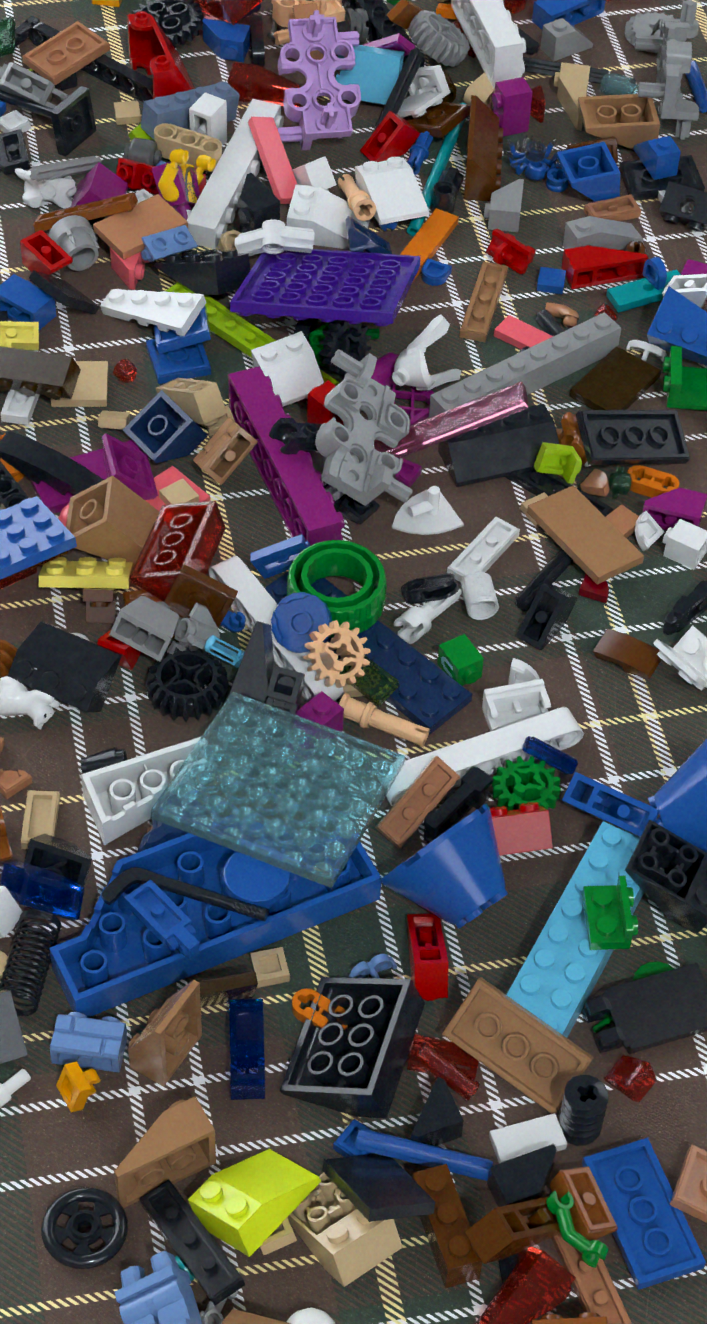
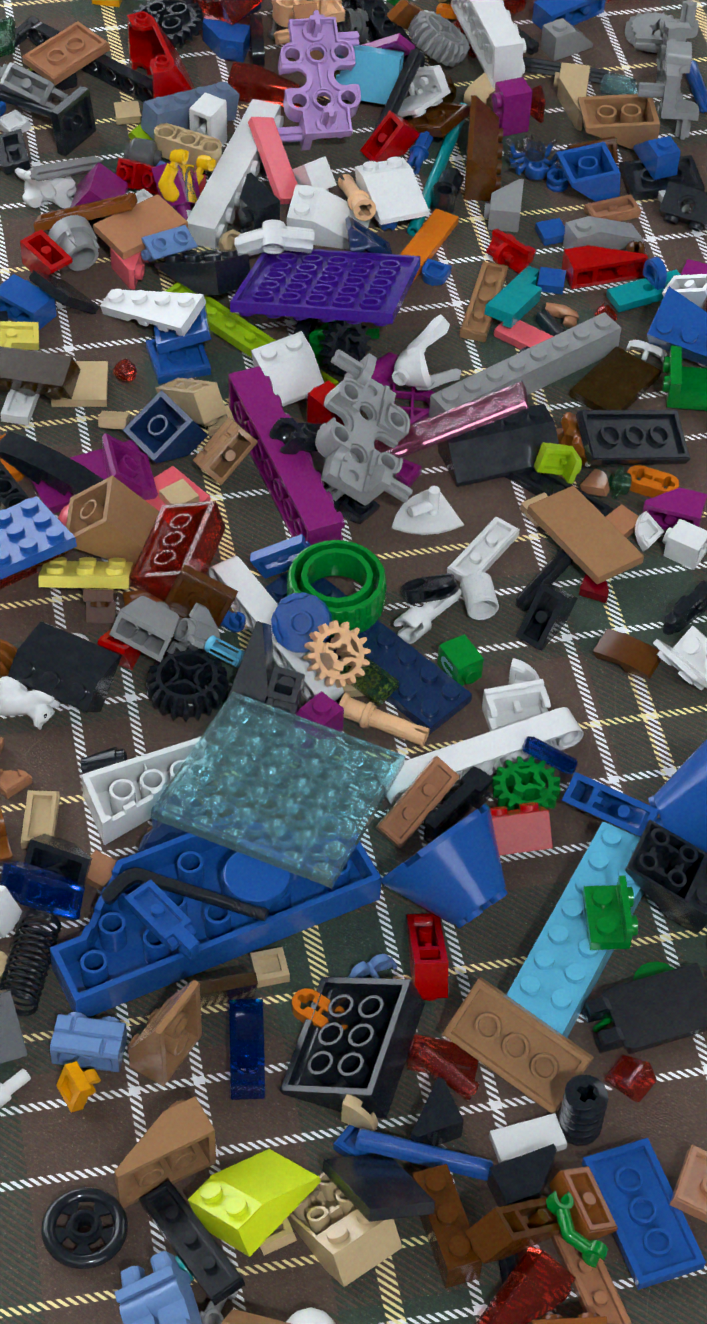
(100, 870): none -> nougat tile
(357, 1116): none -> tan tile
(515, 298): none -> teal piece
(550, 231): none -> blue tile

